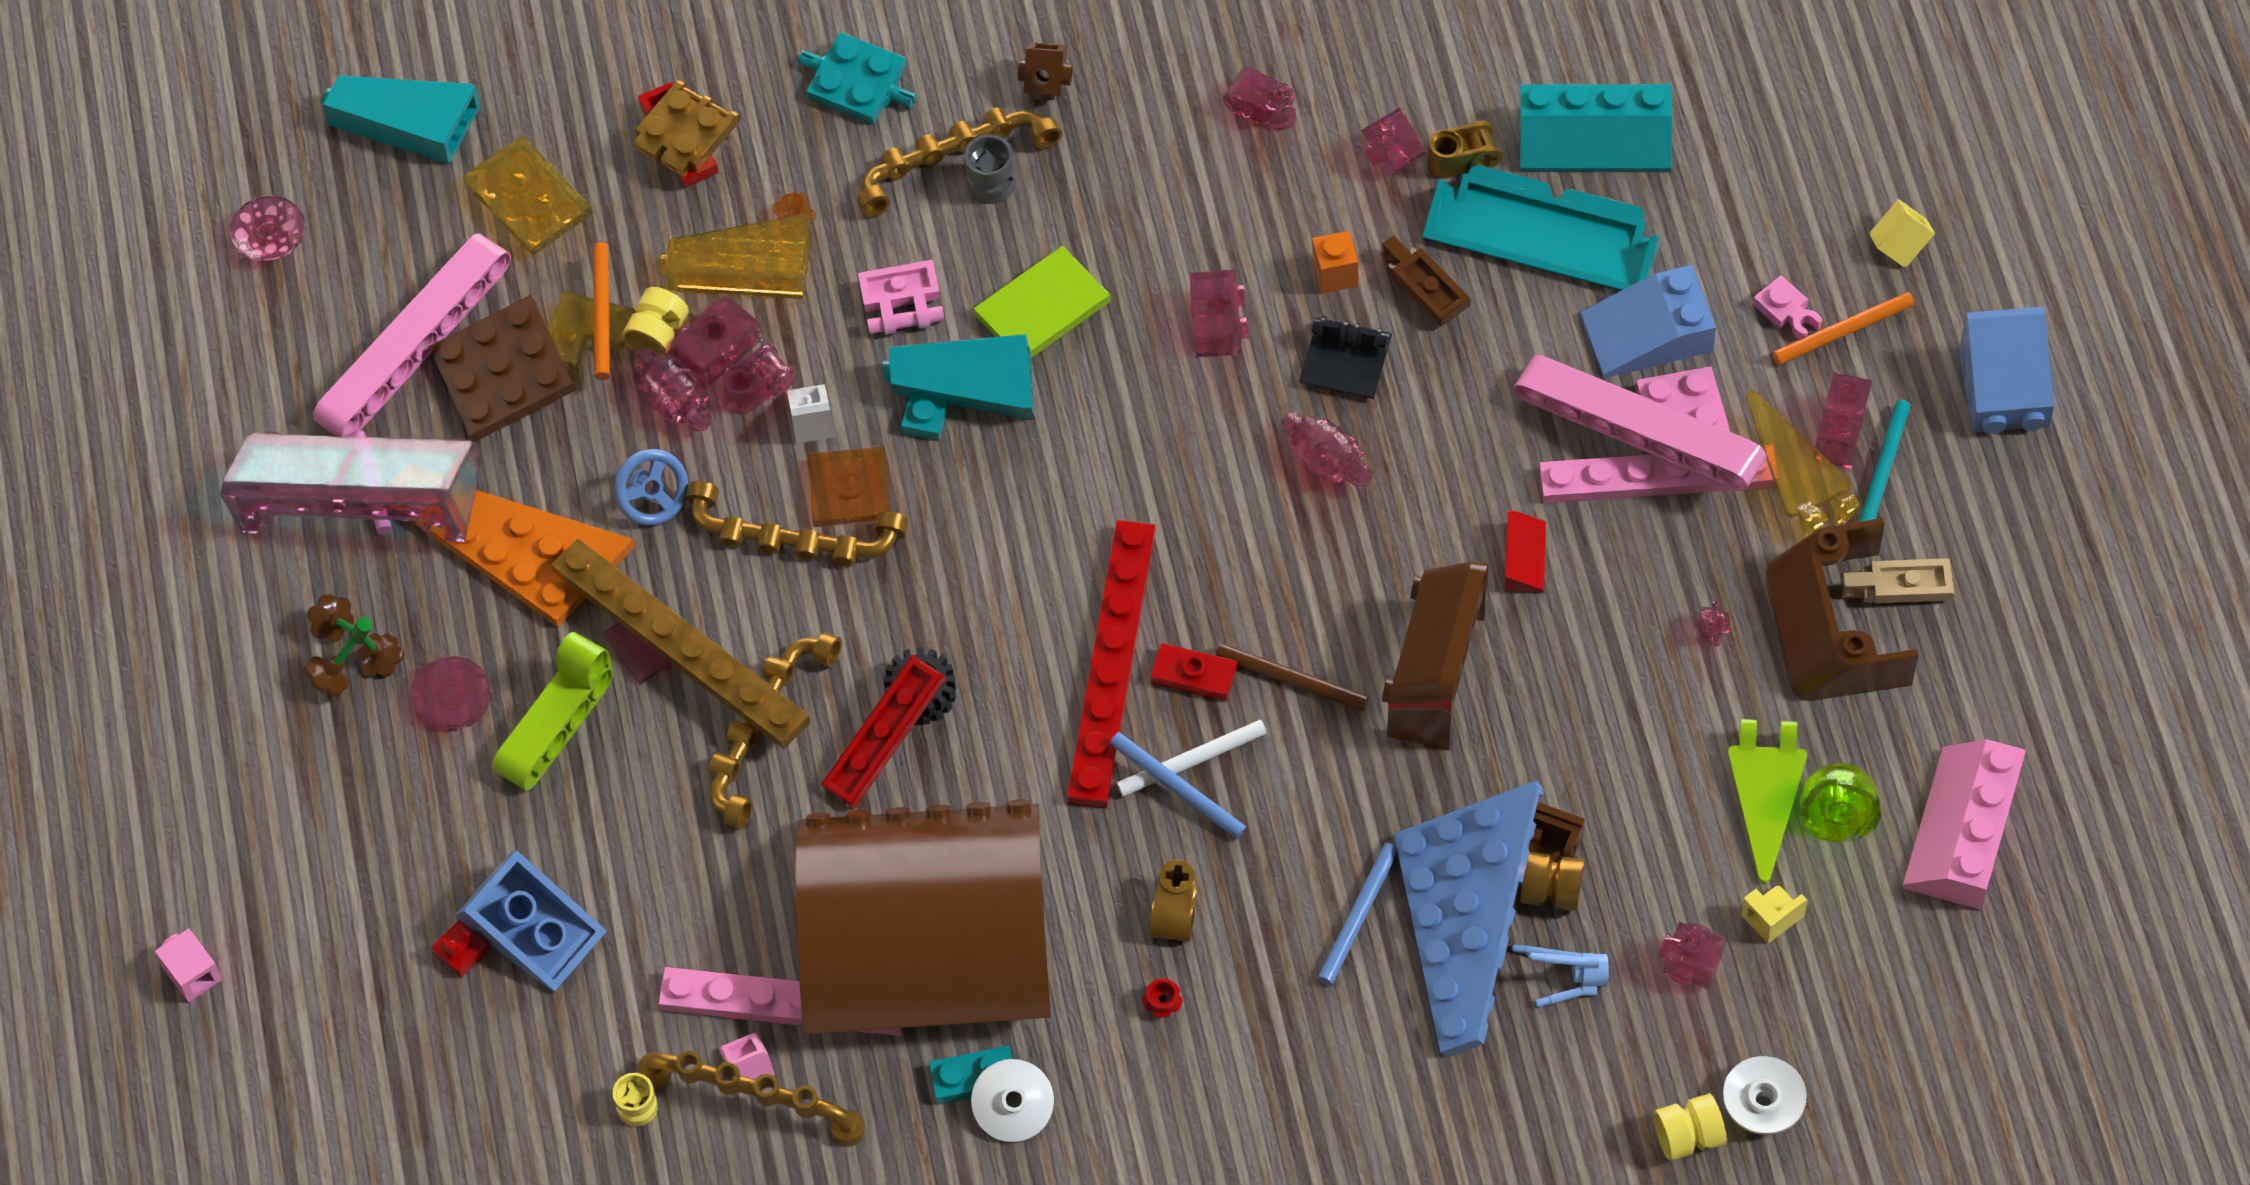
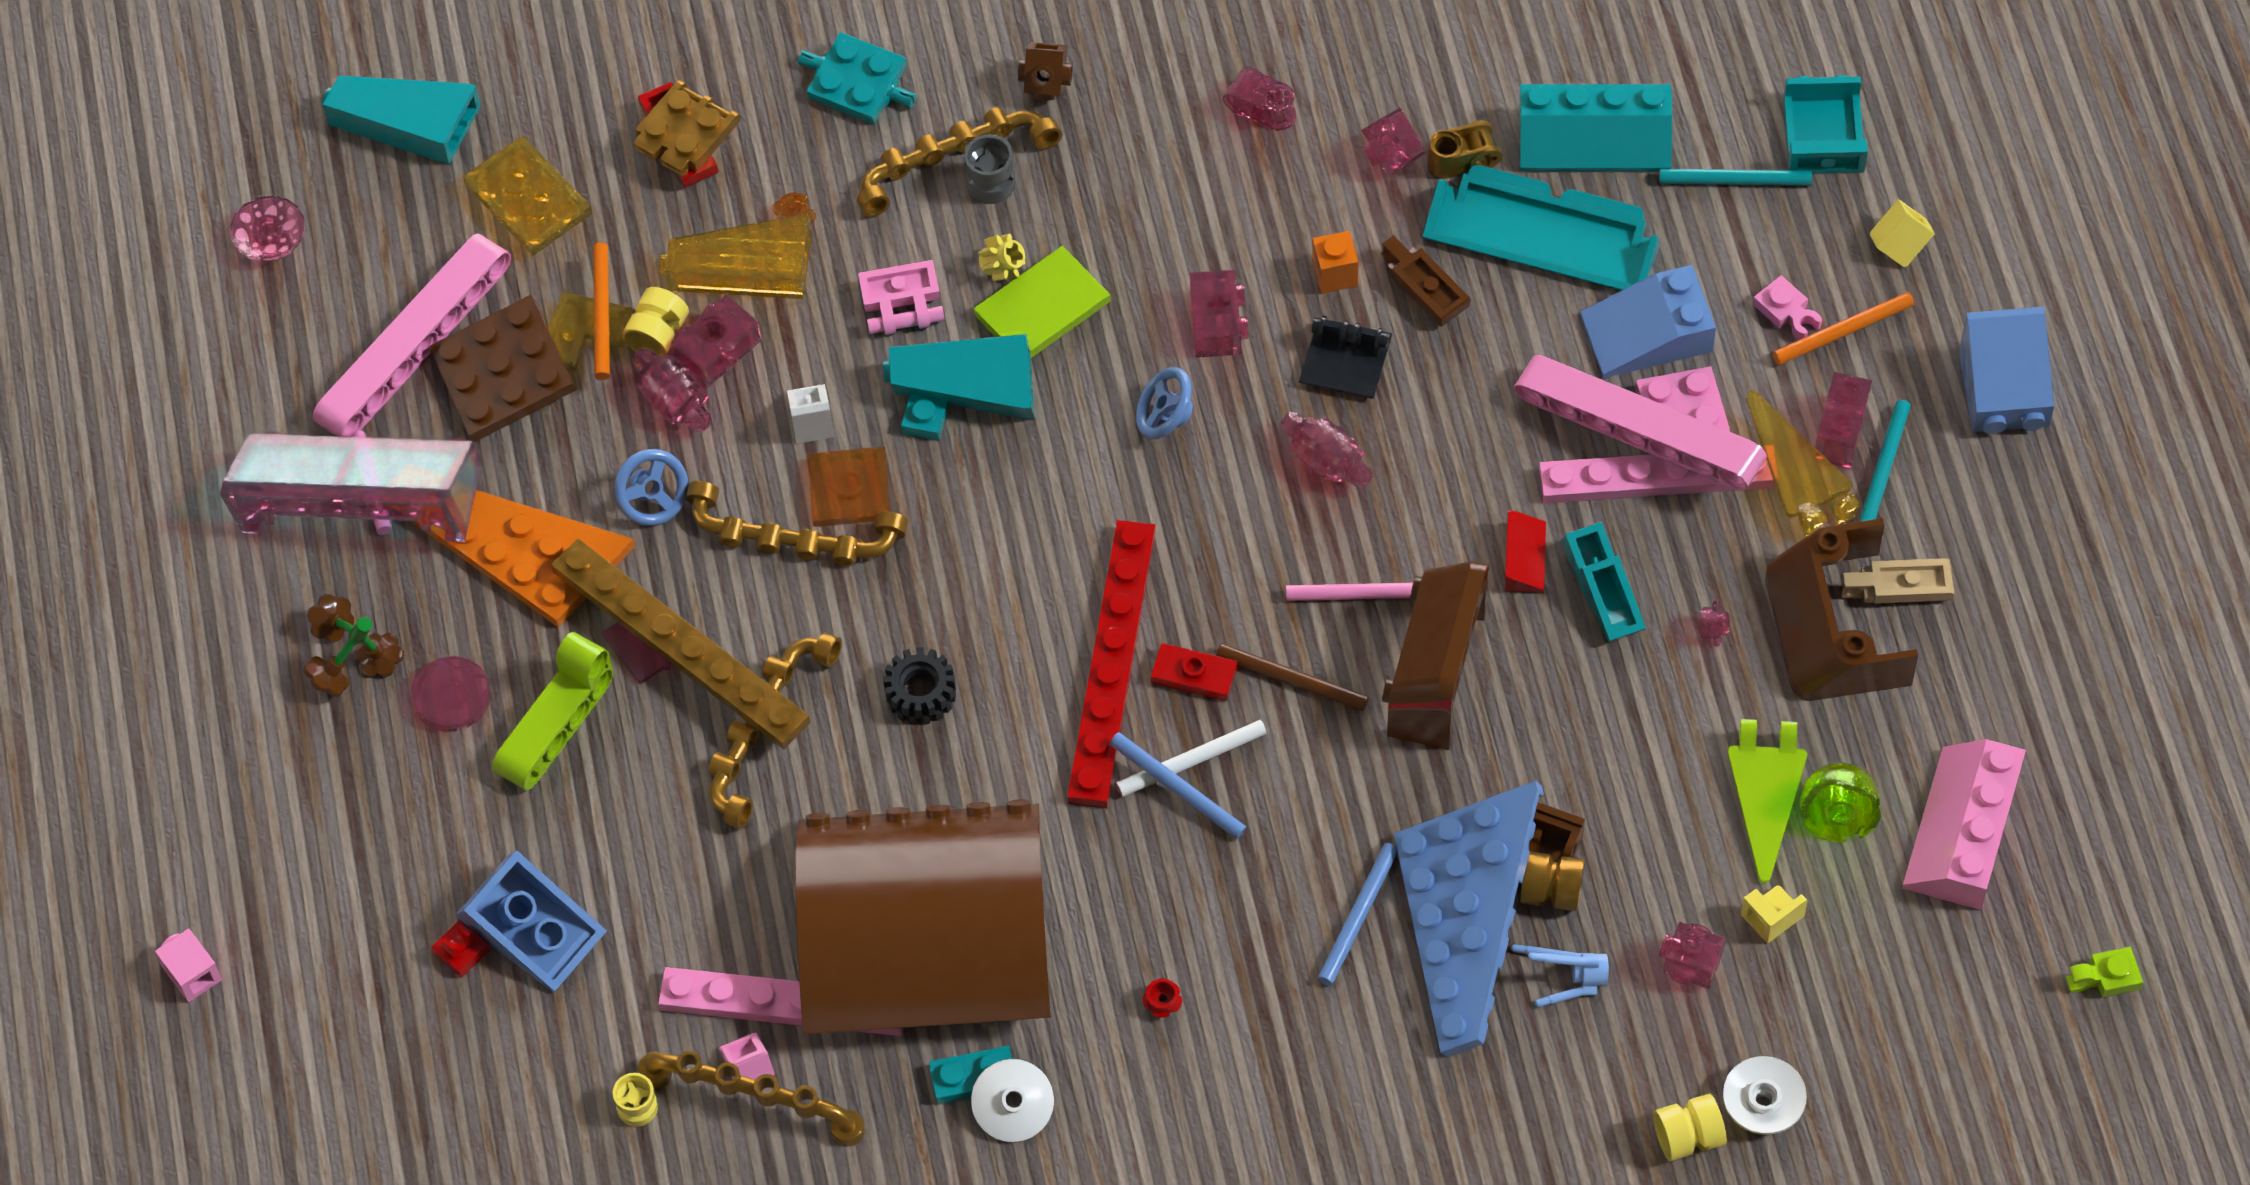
(761, 375): clear pink piece -> none
(883, 731): red tile -> none
(1001, 257): none -> light yellow gear
(1168, 406): none -> medium blue piece
(1174, 906): pearl gold piece -> none
(1348, 591): none -> bright pink bar
(1603, 581): none -> teal slope
(1735, 177): none -> teal bar
(1824, 124): none -> teal panel
(2110, 971): none -> lime plate

